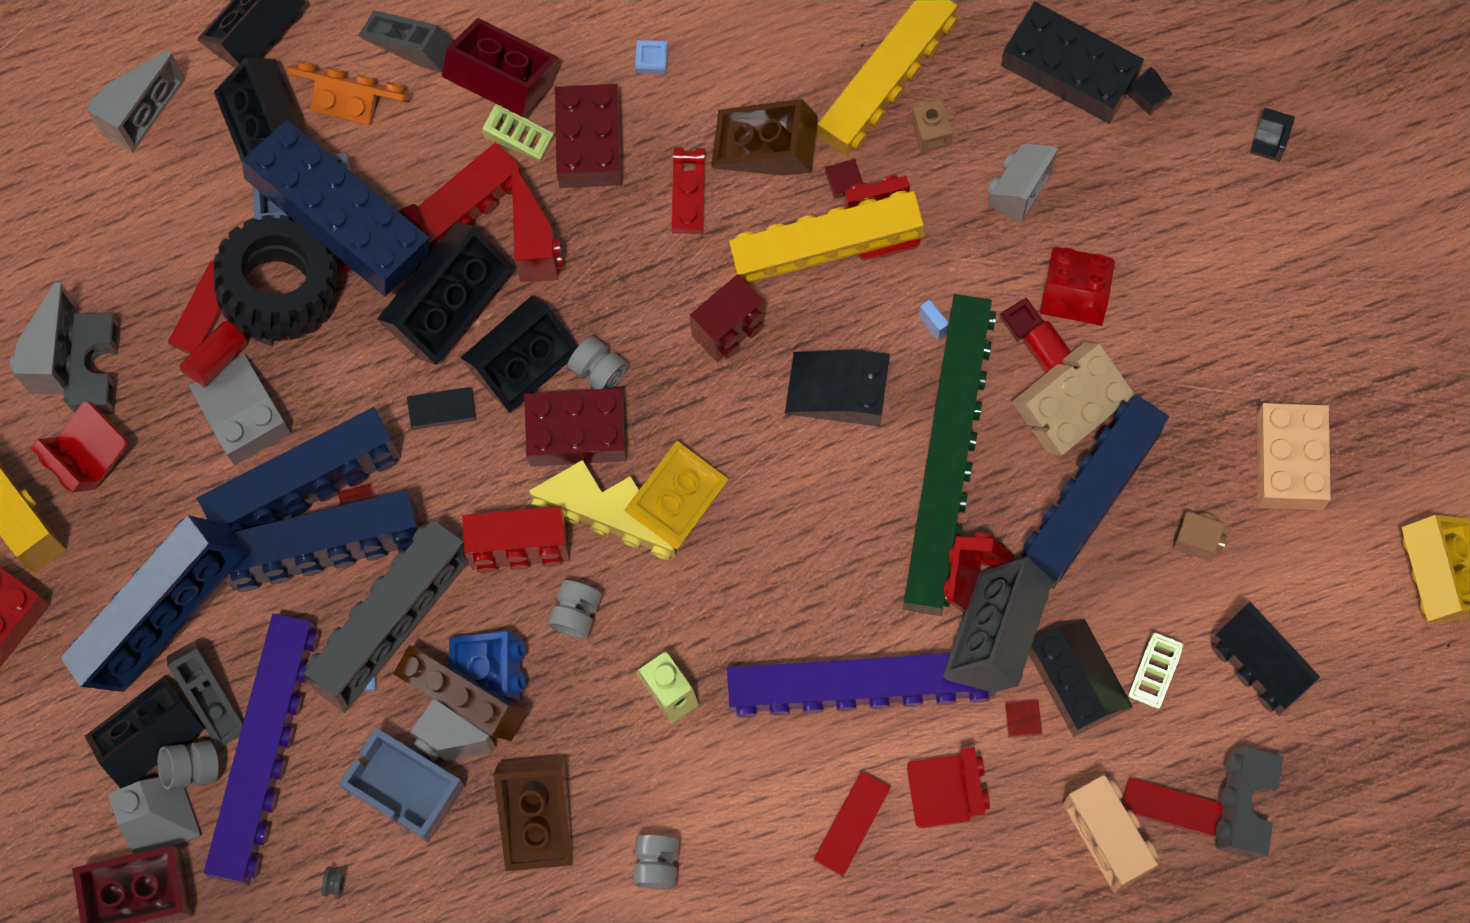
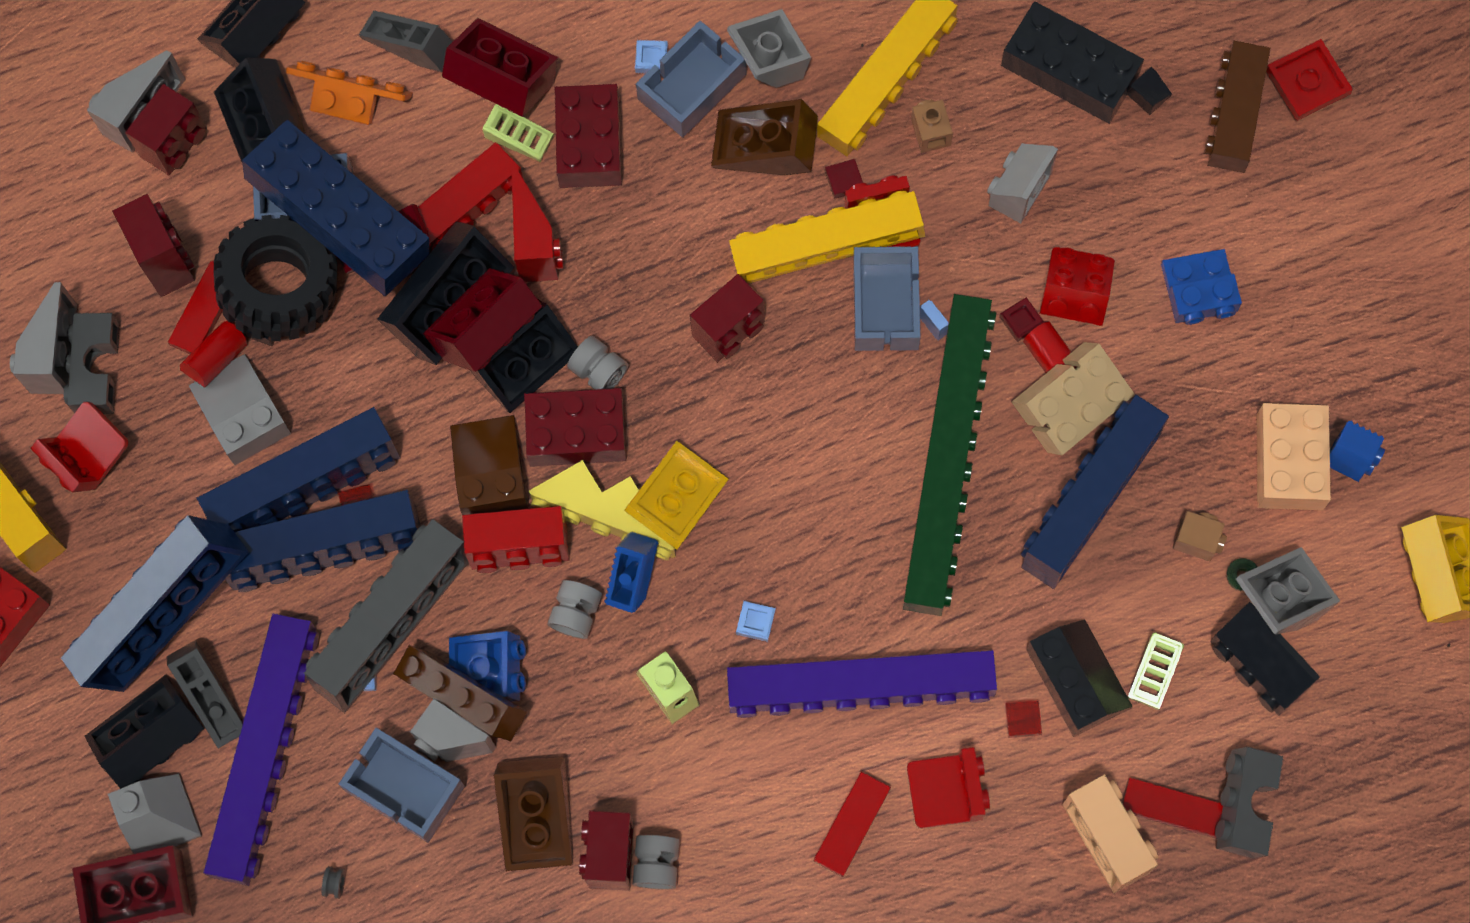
(155, 244): none -> dark red brick
(166, 130): none -> dark red brick
(187, 765): light grey wheel -> none
(441, 408): black tile -> none
(483, 320): none -> dark red brick
(488, 466): none -> reddish brown slope
(608, 850): none -> dark red brick
(631, 572): none -> blue brick
(688, 192): red plate -> none
(692, 79): none -> sand blue piece
(755, 621): none -> light blue tile
(771, 48): none -> light grey slope
(838, 385): black slope -> none
(883, 298): none -> sand blue piece
(966, 564): red bracket -> none
(999, 626): dark grey slope -> none
(1201, 287): none -> blue plate
(1238, 106): none -> reddish brown brick
(1238, 565): none -> clear green plate
(1272, 134): black panel -> none
(1288, 592): none -> light grey slope
(1309, 79): none -> red plate
(1356, 451): none -> blue brick

